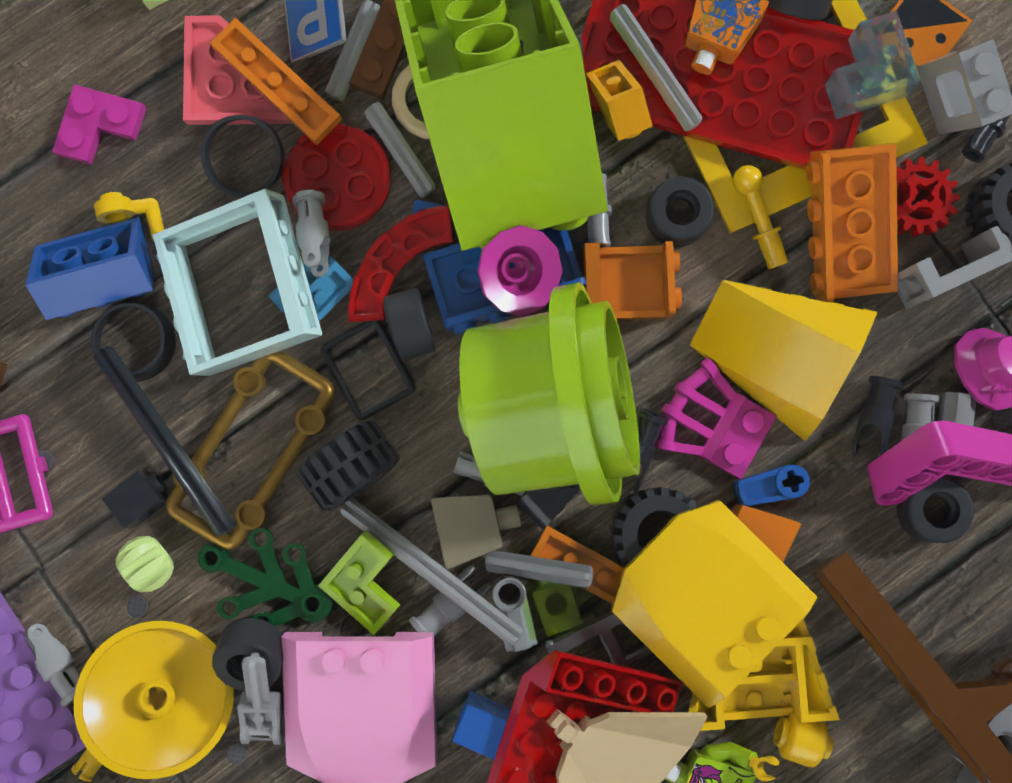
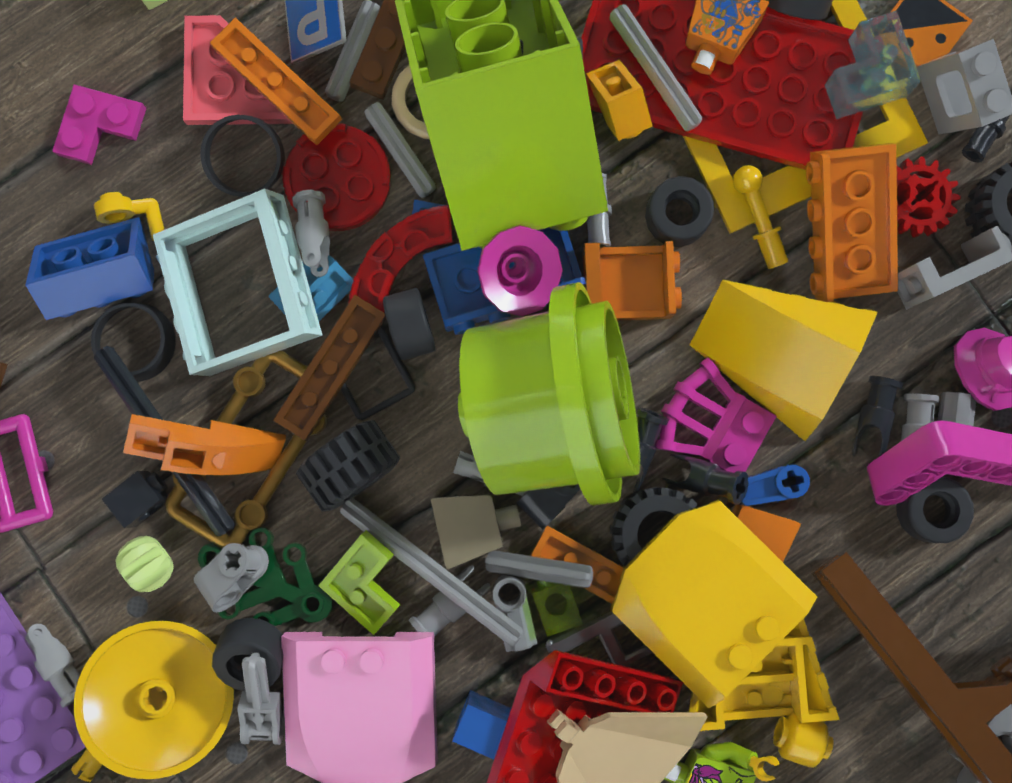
(203, 451): none -> orange slope
(231, 575): none -> light grey piece
(330, 368): none -> reddish brown plate
(709, 479): none -> black piece

